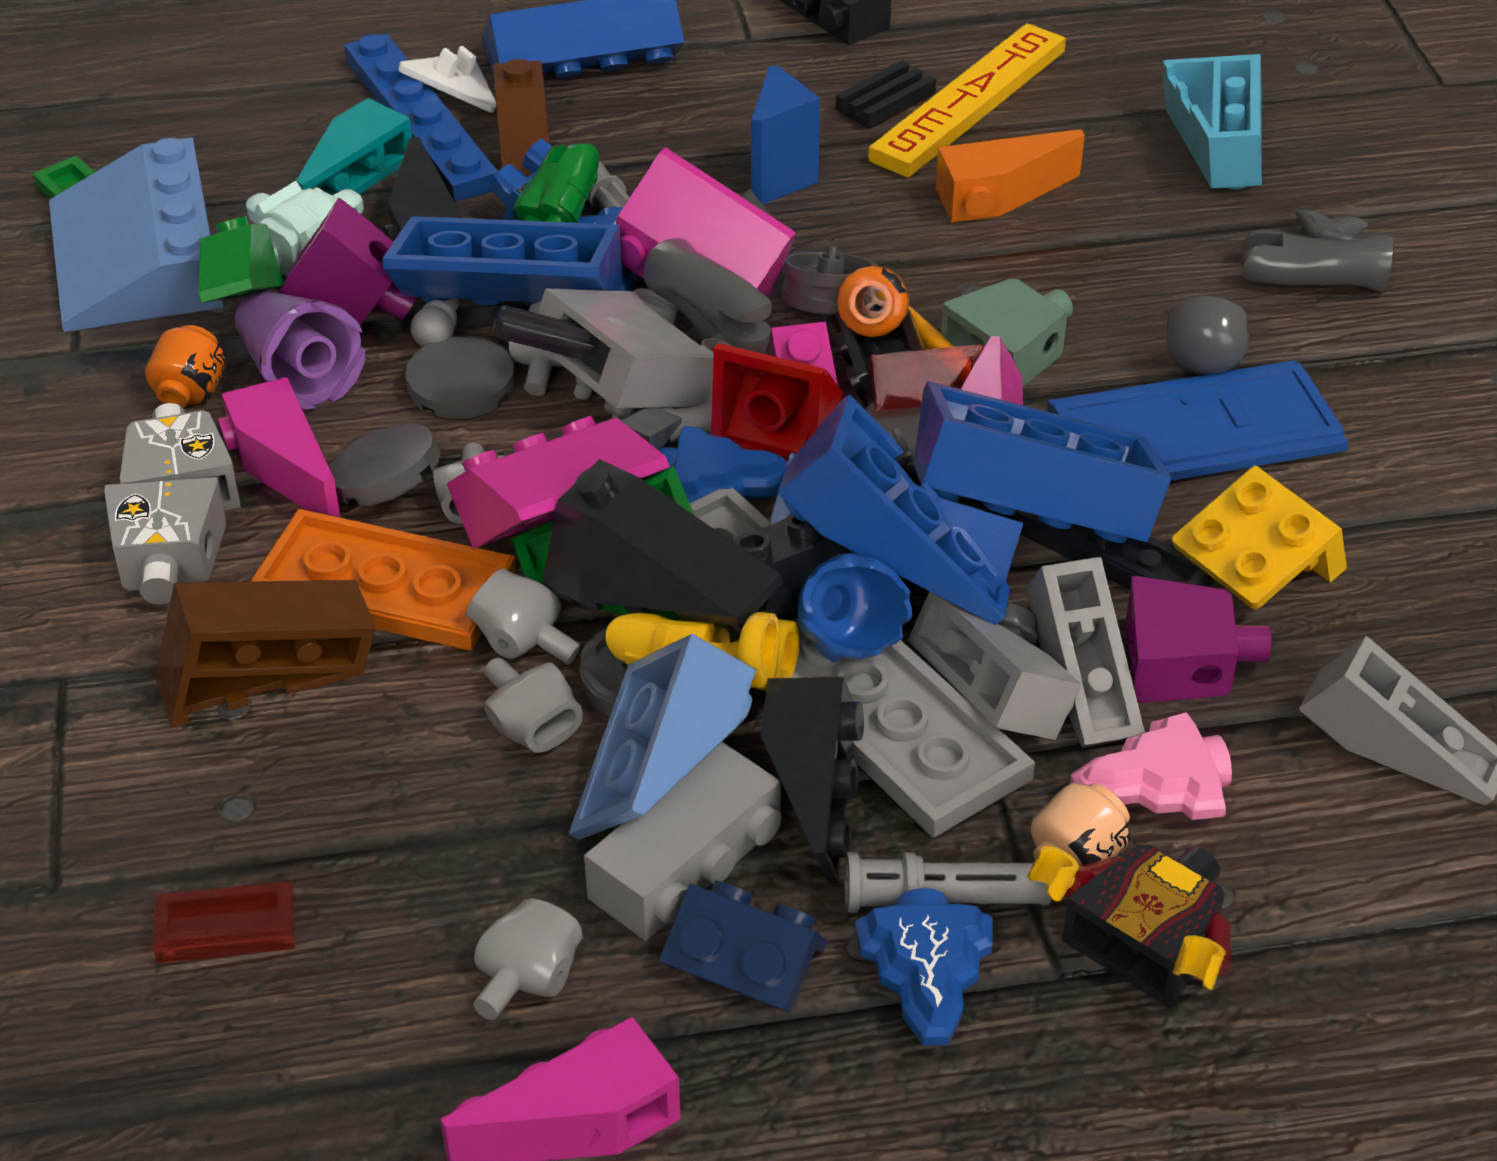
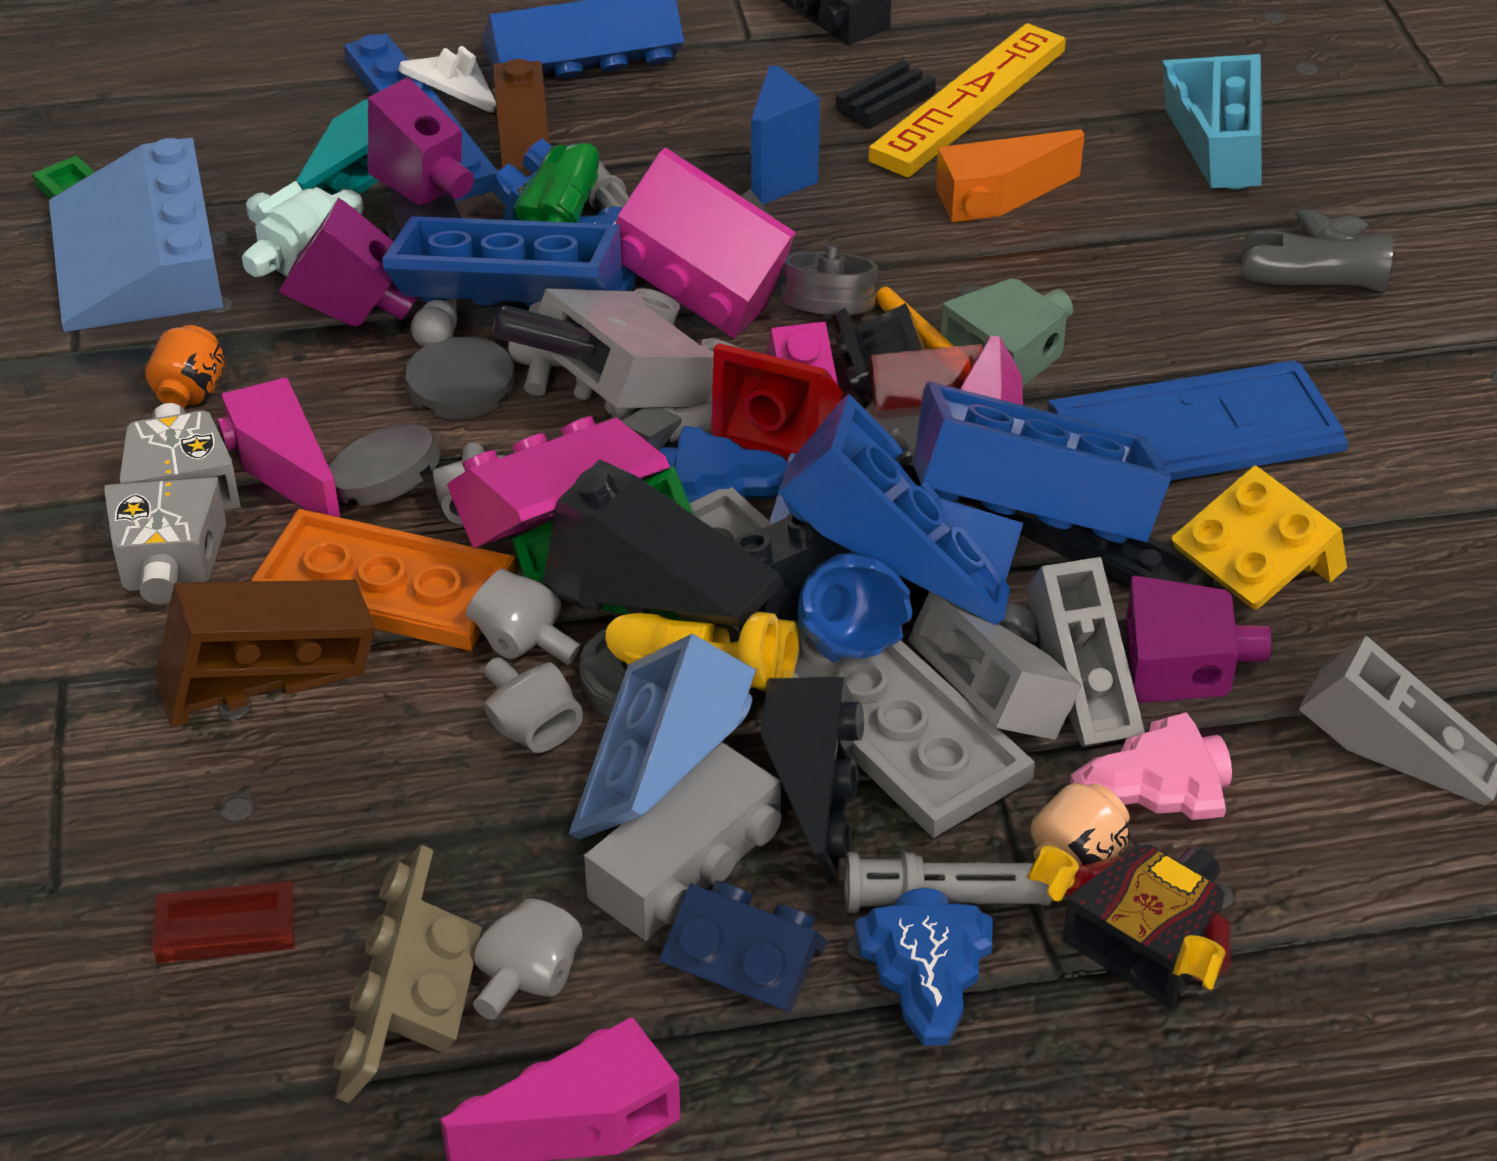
(237, 261): green slope -> none
(304, 341): medium lavender cone -> none
(414, 976): none -> dark tan bracket
(415, 145): none -> magenta torso
(709, 295): dark grey piece -> none
(858, 315): orange head -> none
(1207, 335): dark grey hair -> none

